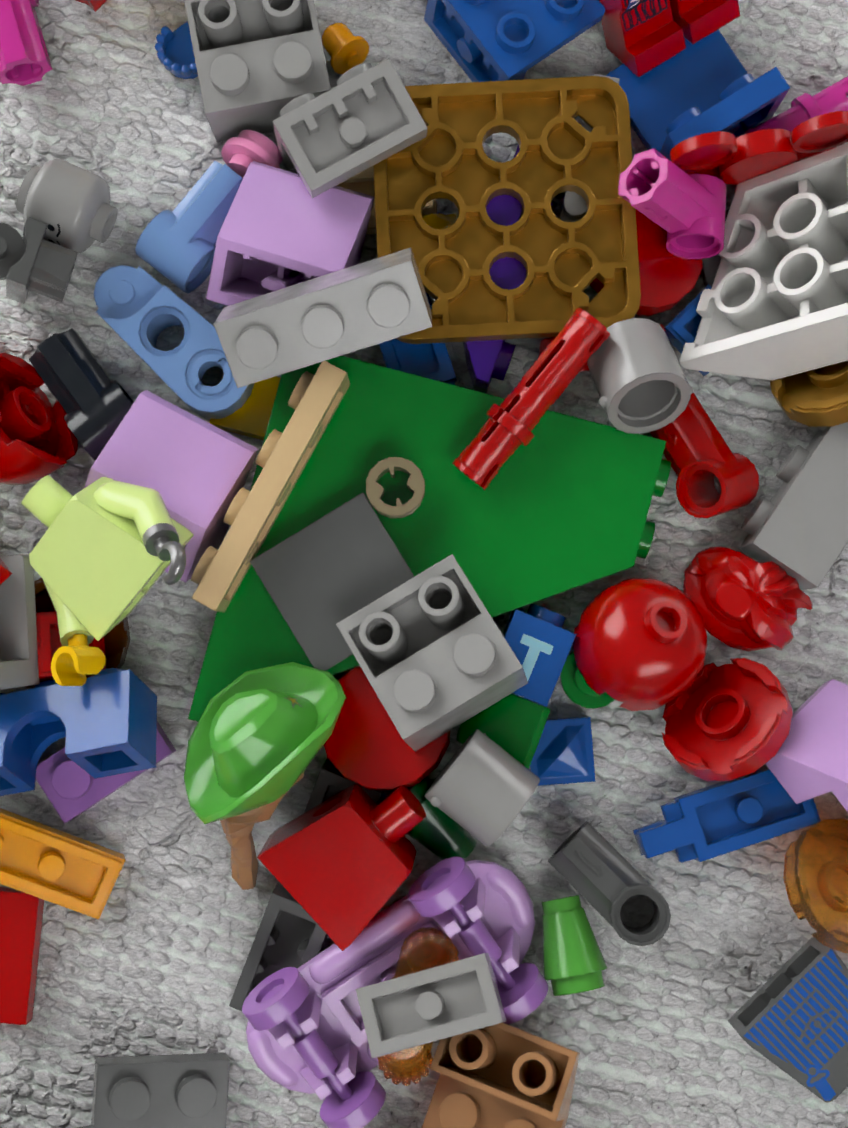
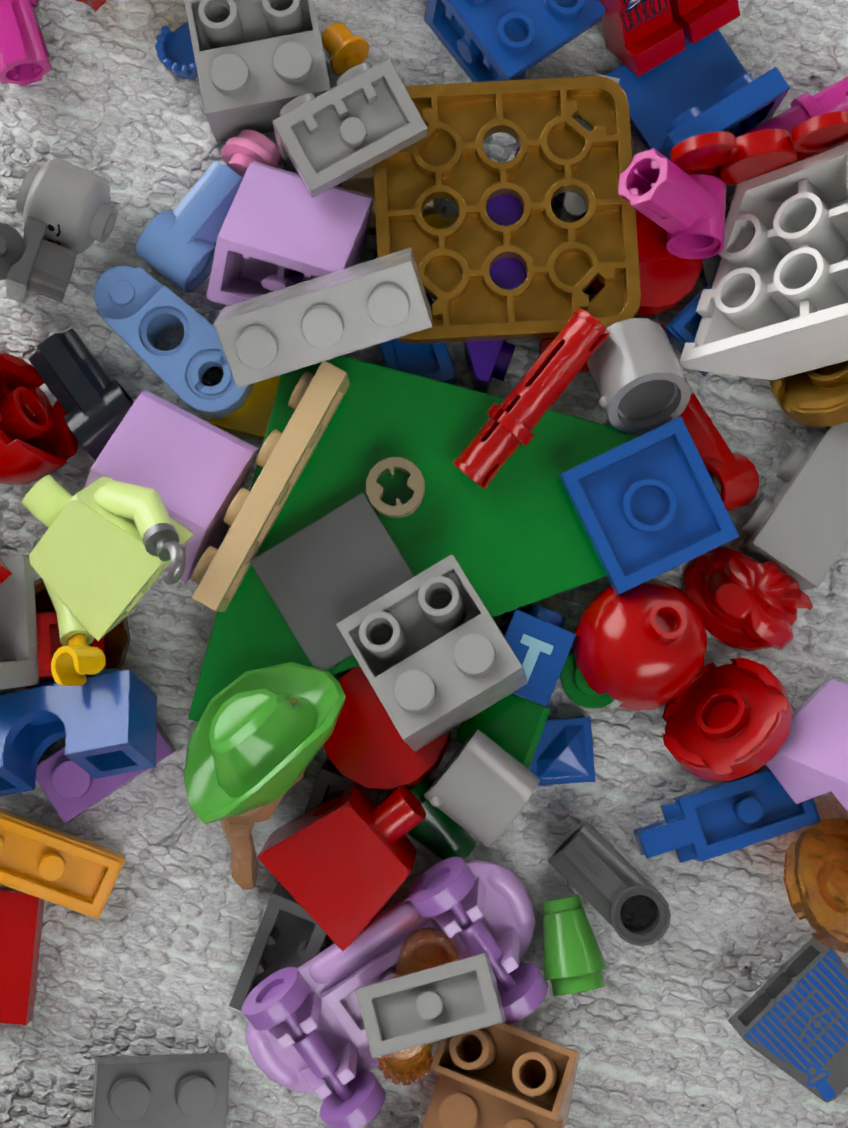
(648, 506): none -> blue plate

